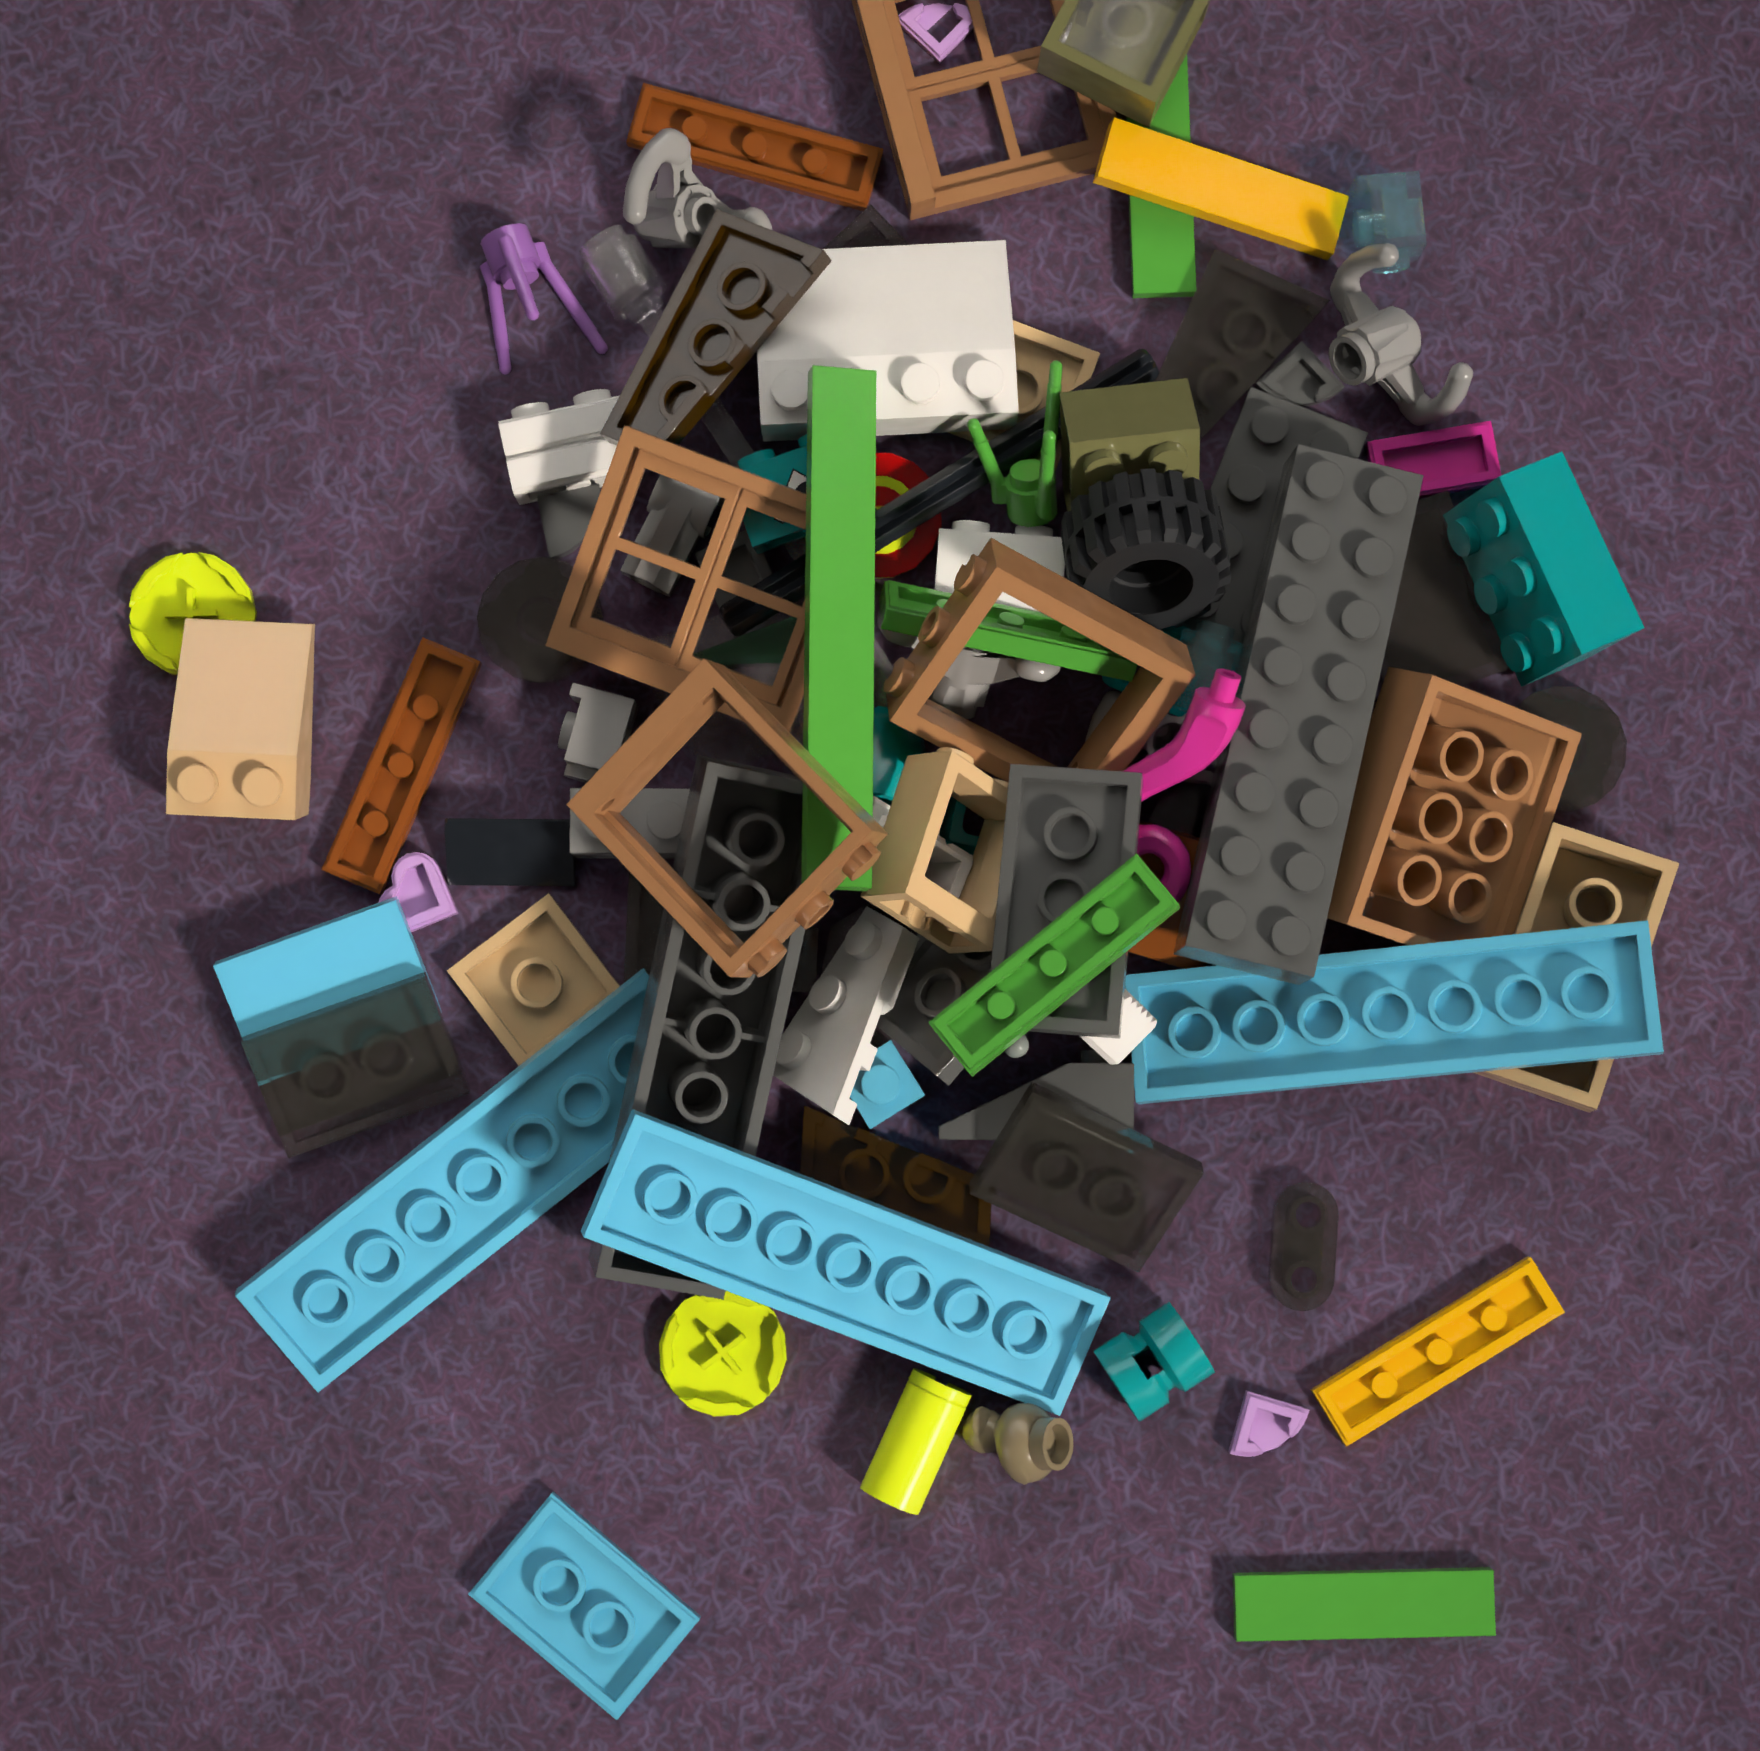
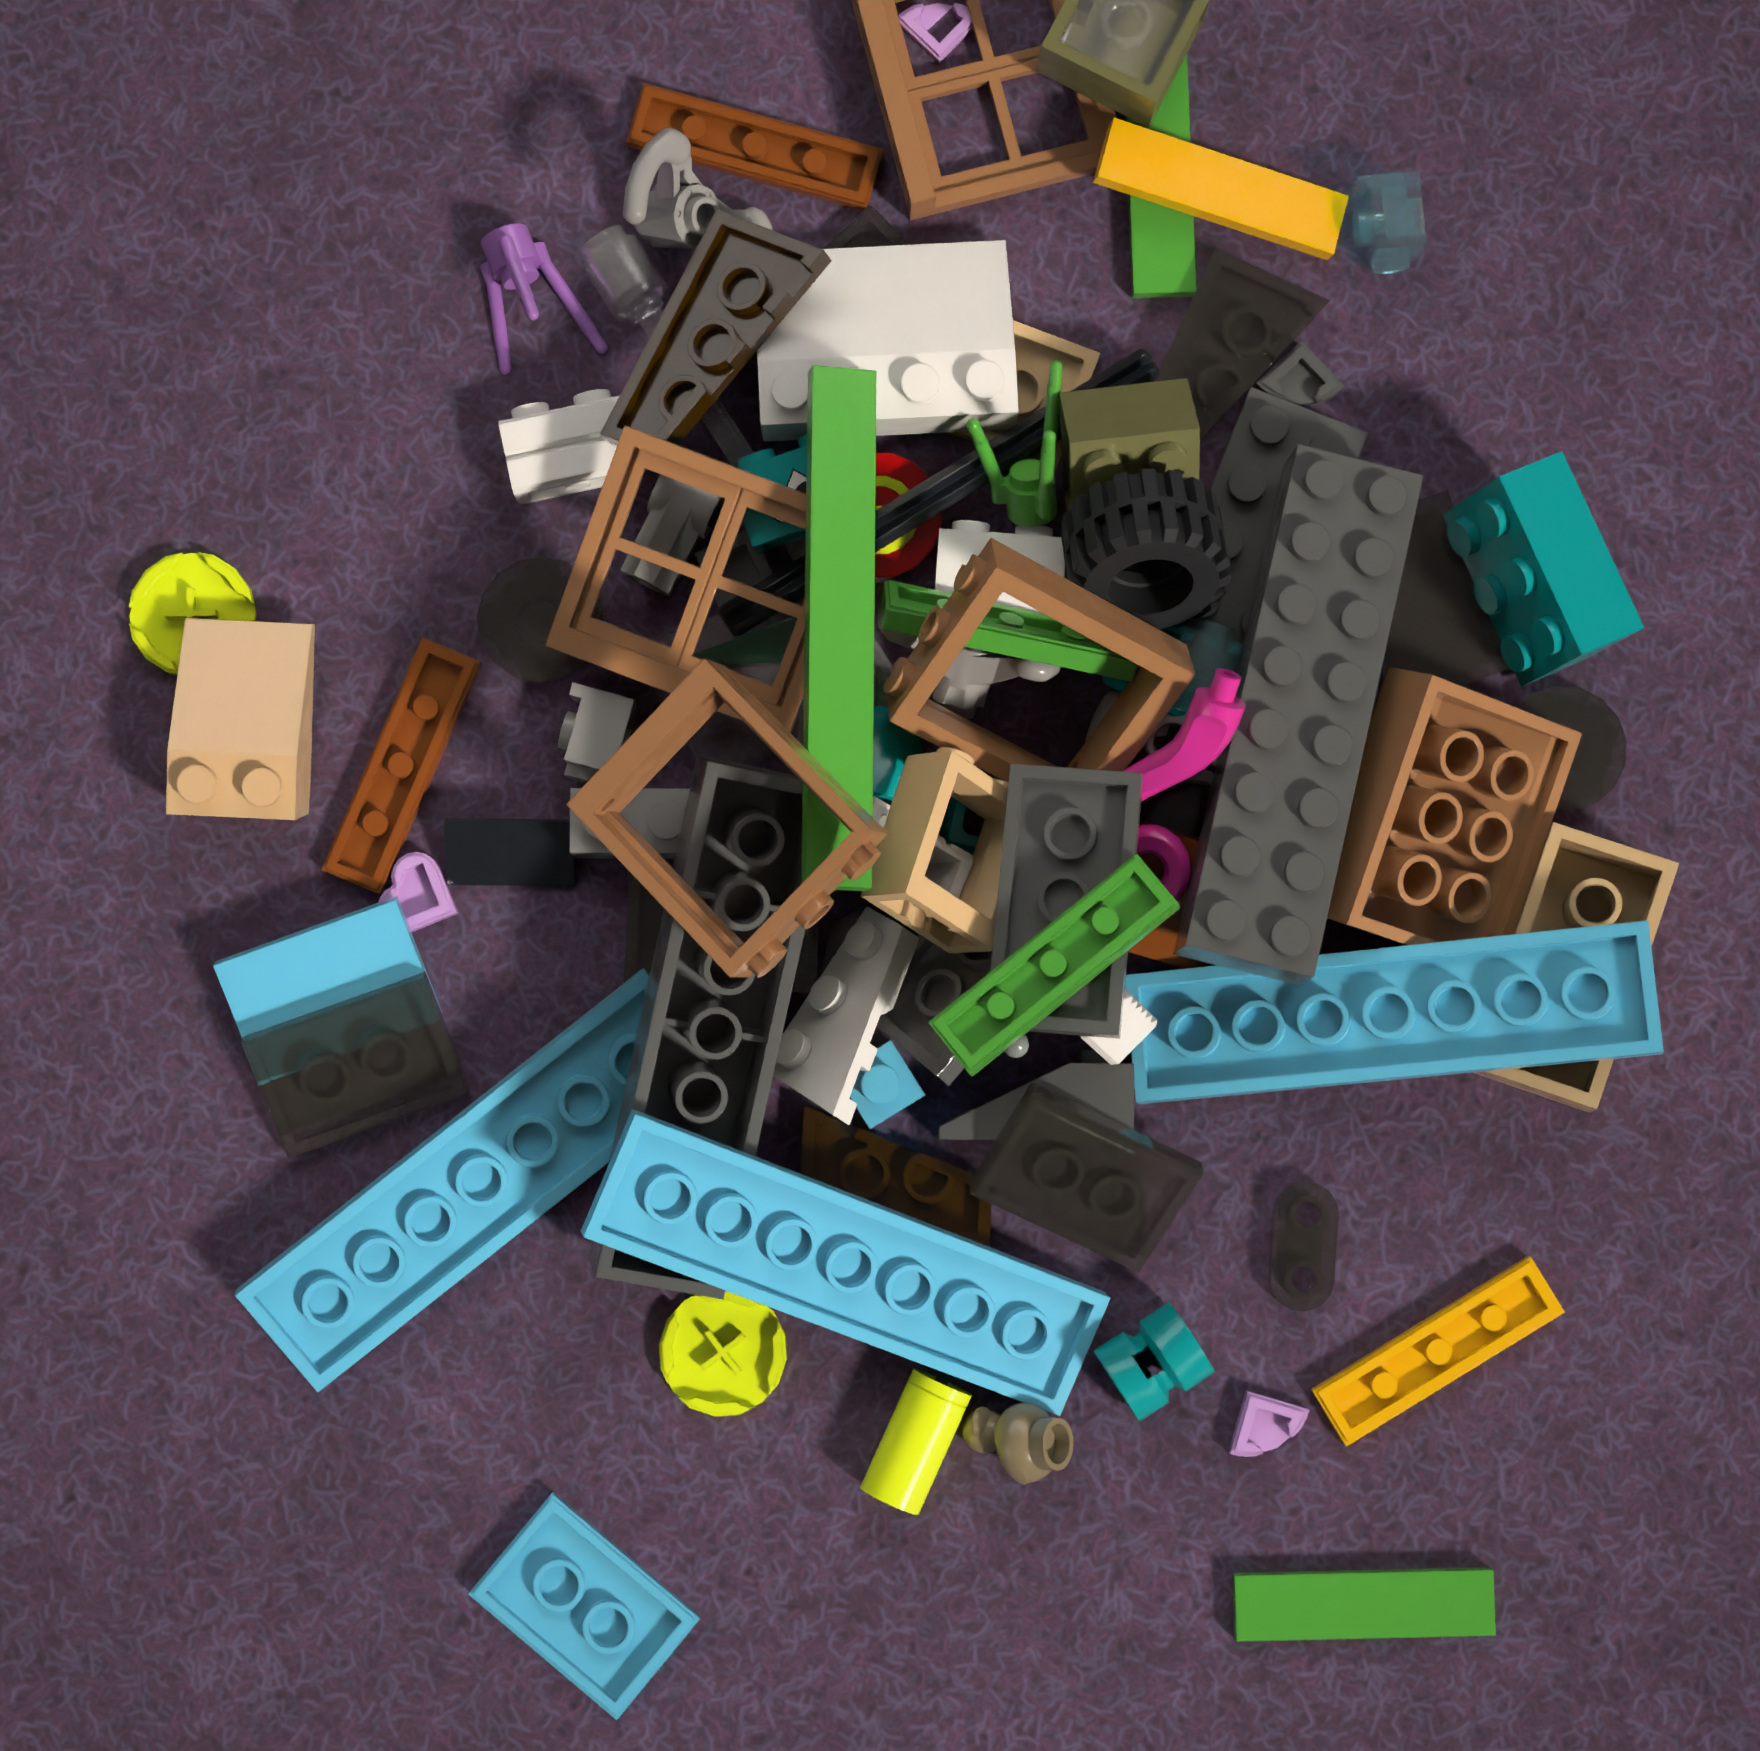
(533, 979): tan tile -> none
(566, 518): dark grey tile -> none
(1386, 344): light grey piece -> none
(1447, 457): dark pink tile -> none

